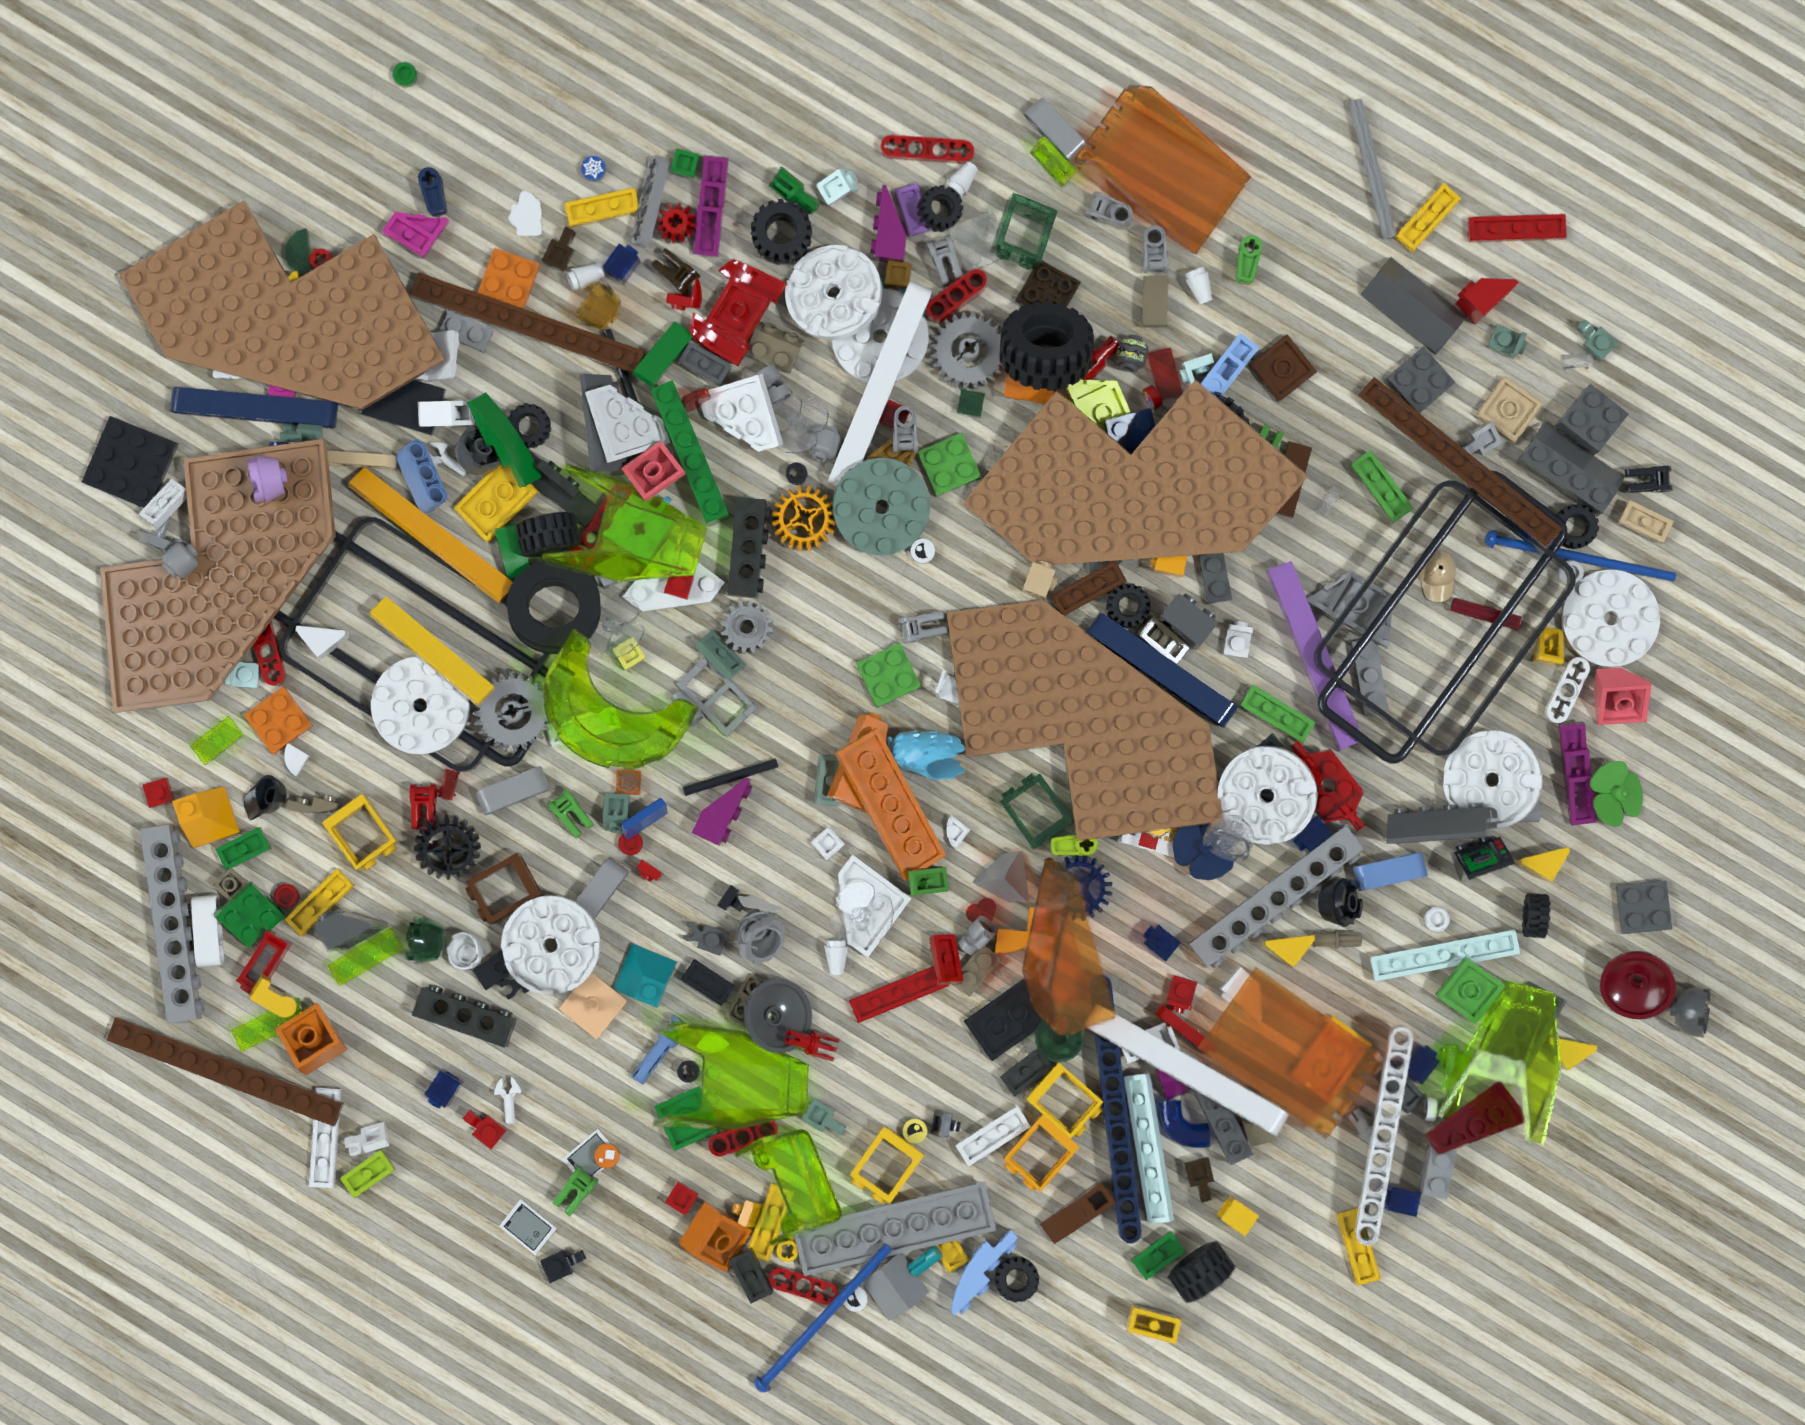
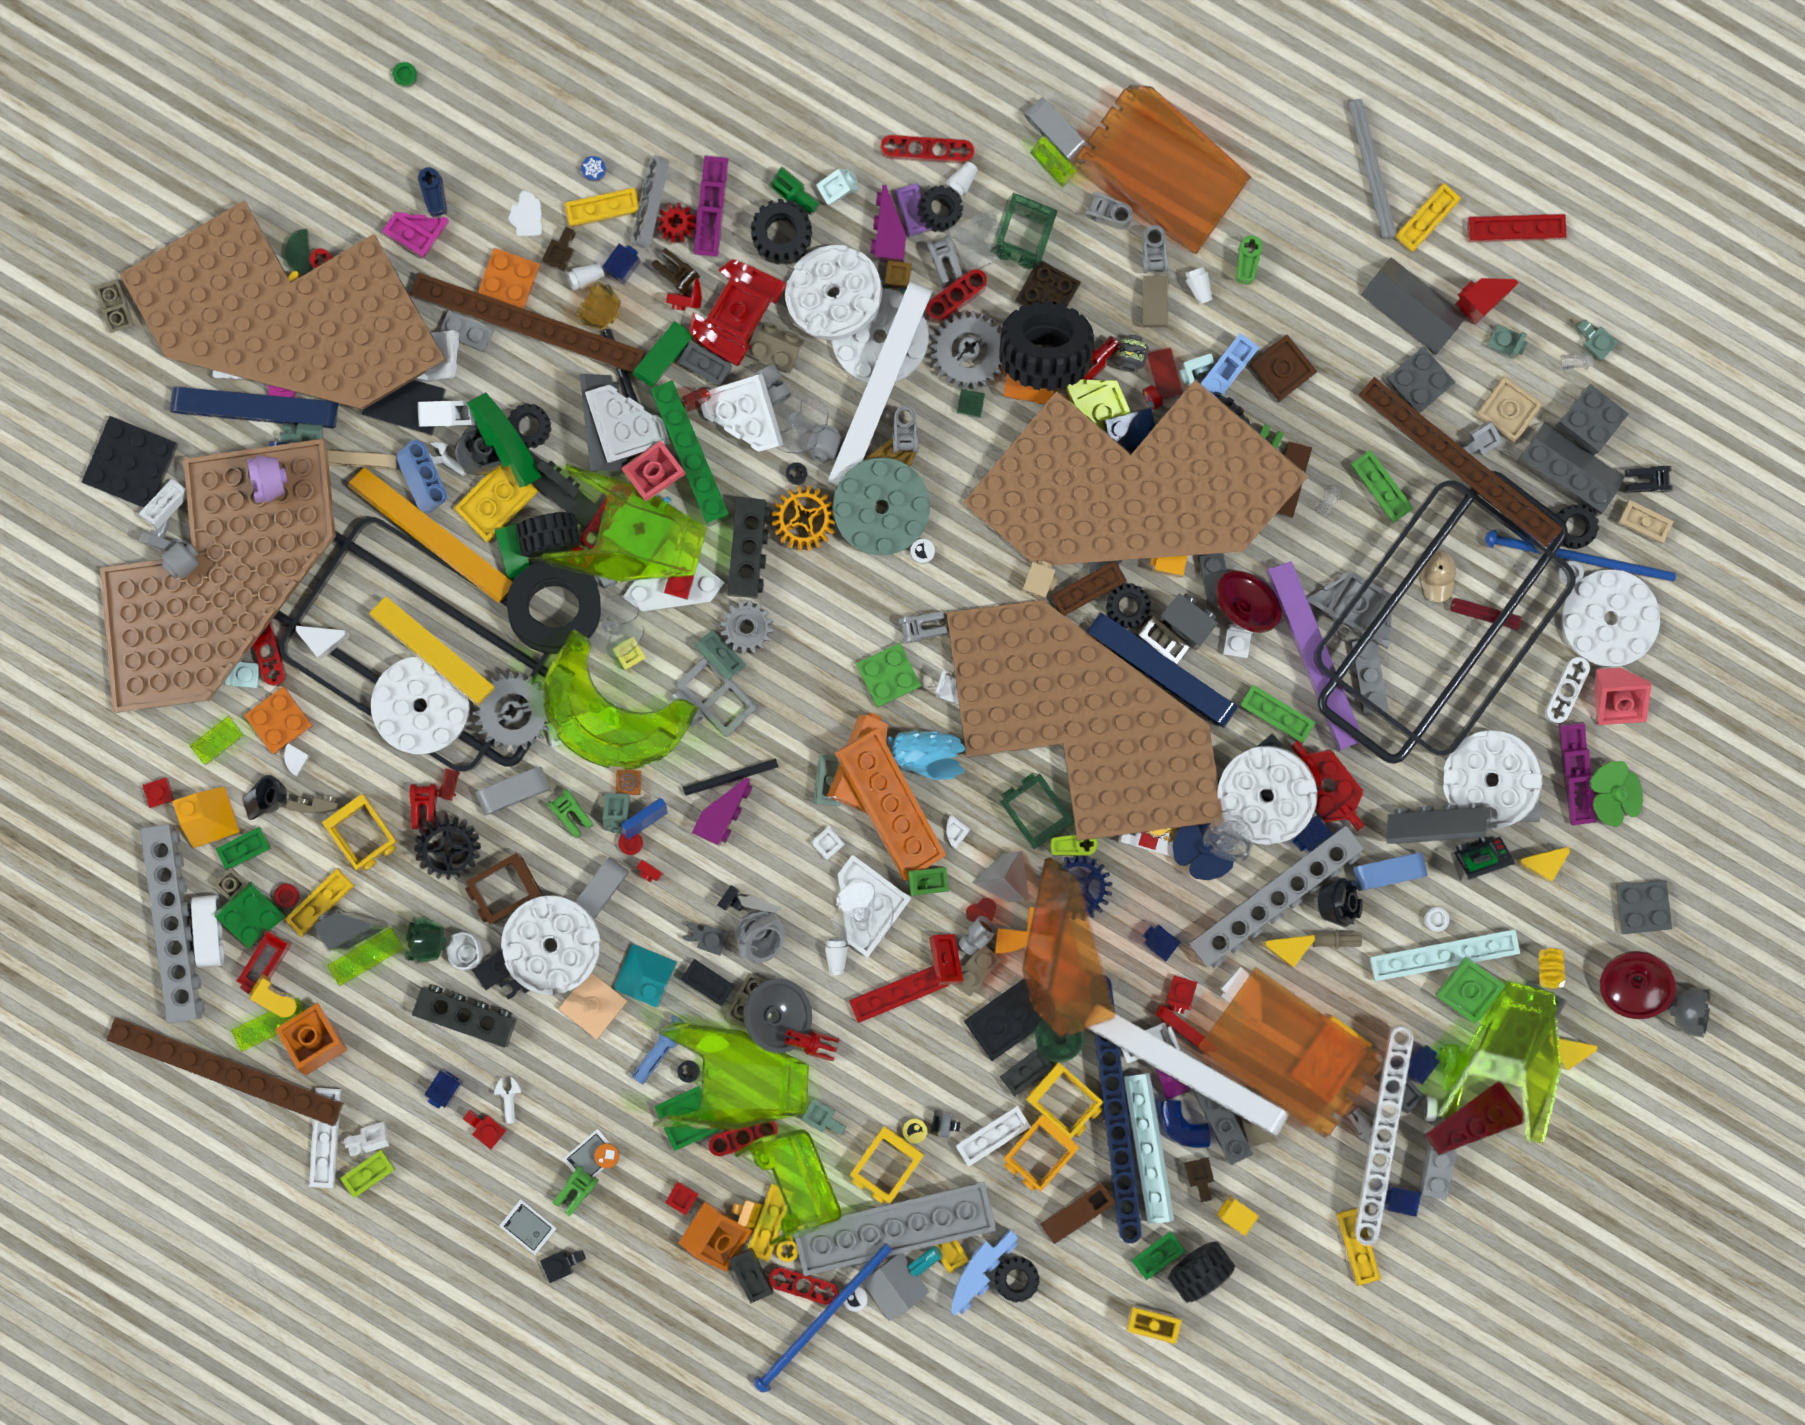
(114, 306): none -> dark tan slope
(684, 163): green plate -> none
(888, 414): red plate -> none
(949, 464): bright green plate -> none
(1248, 602): none -> dark red dish
(1536, 915): black tyre -> none
(1549, 647): yellow slope -> none
(1551, 968): none -> yellow gear

